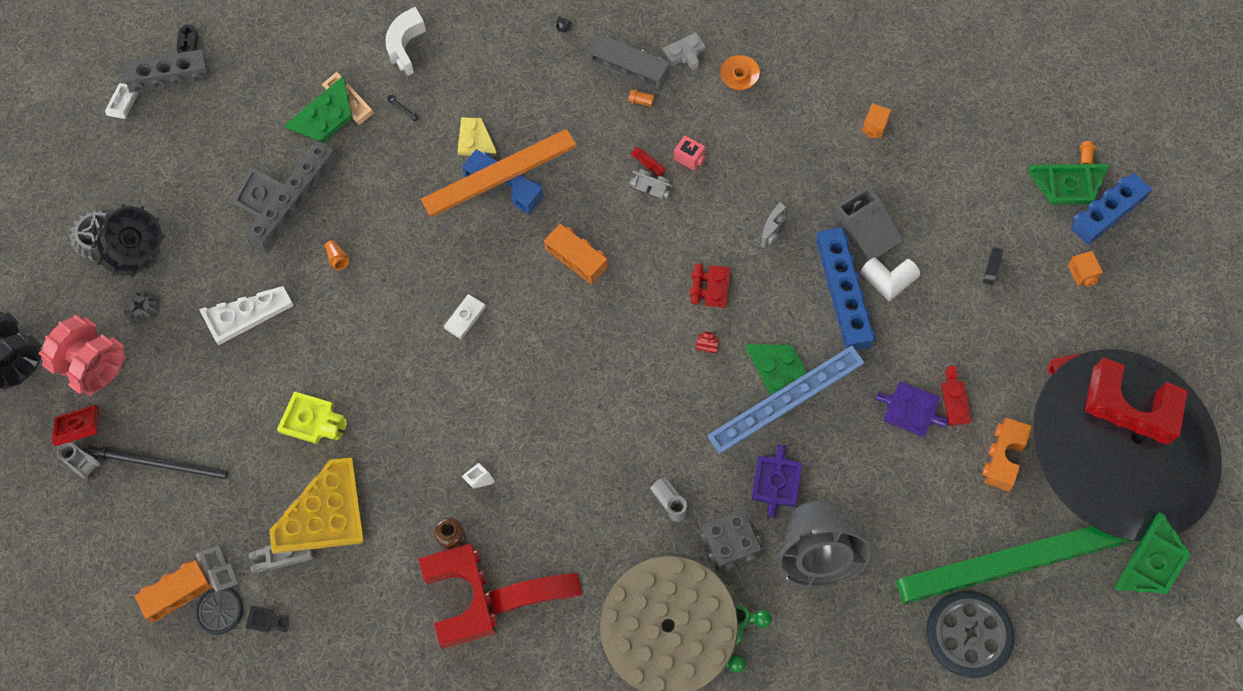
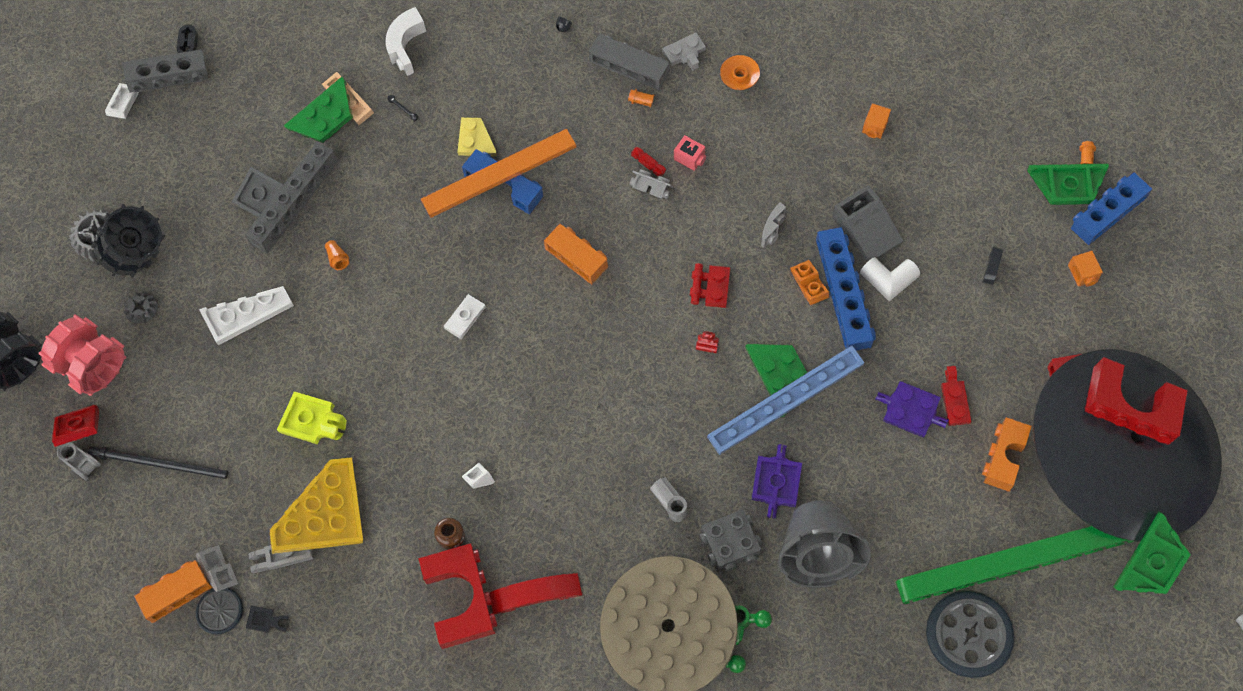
(809, 282): none -> orange slope

